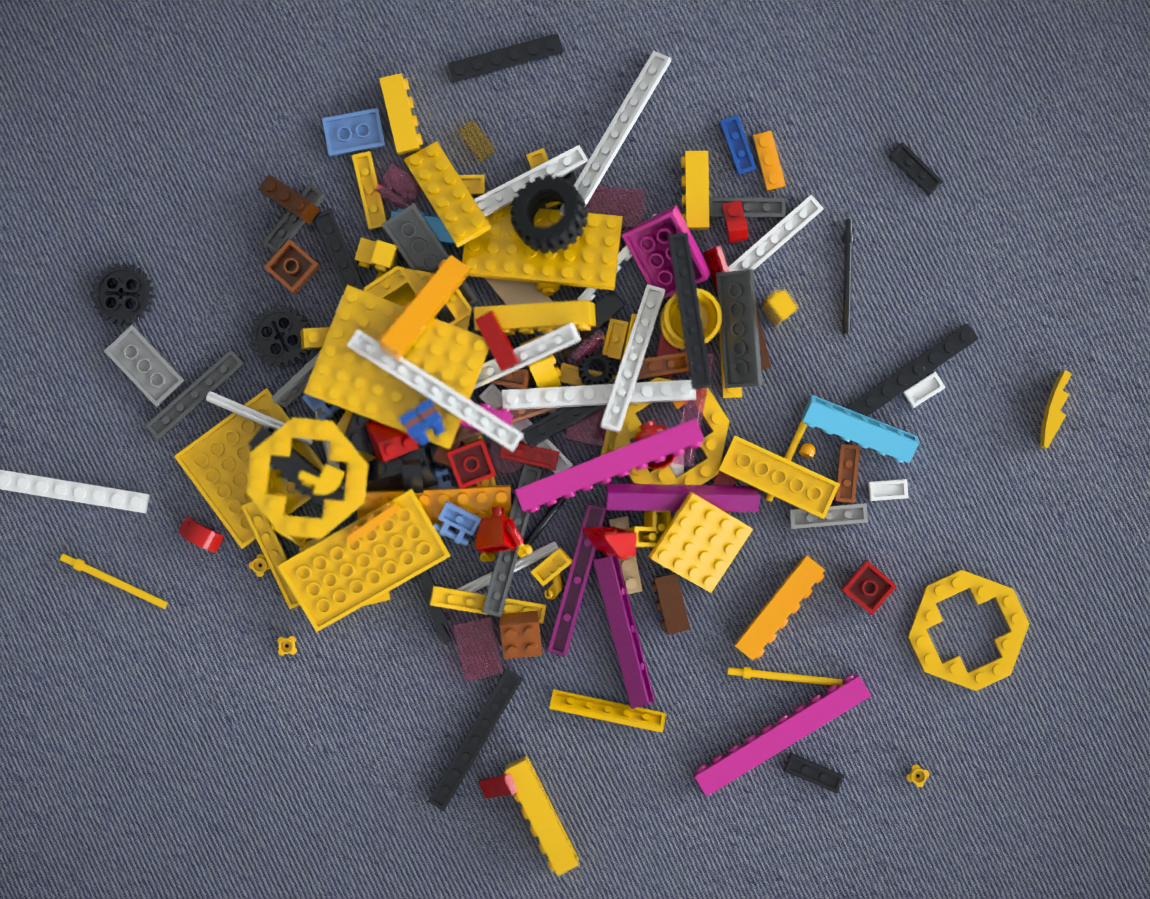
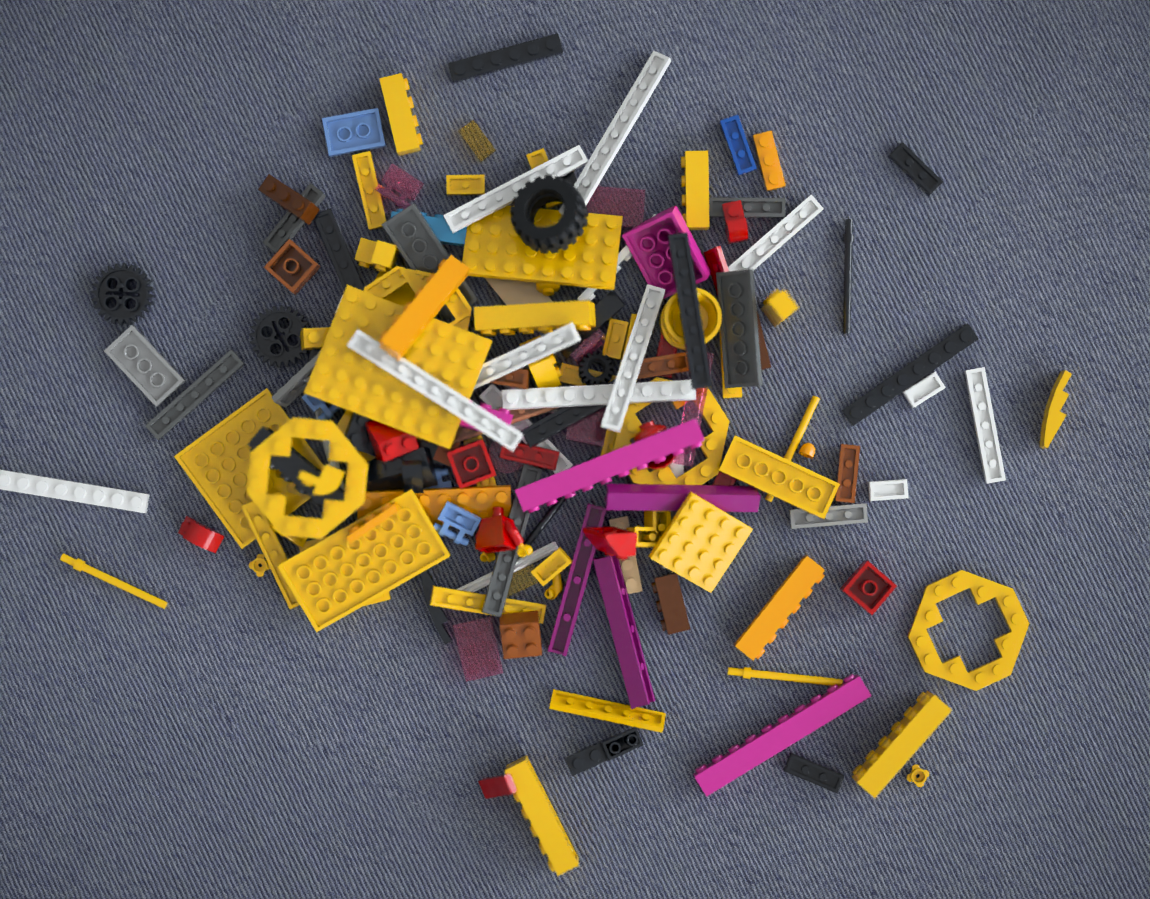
(248, 413): white axle -> none
(283, 649): yellow plate -> none
(416, 428): blue hips -> none
(447, 194): yellow plate -> none
(475, 739): black plate -> none
(497, 341): red tile -> none
(521, 580): none -> clear yellow tile
(603, 751): none -> black slope
(860, 429): medium azure brick -> none
(900, 743): none -> yellow brick
(985, 425): none -> white plate

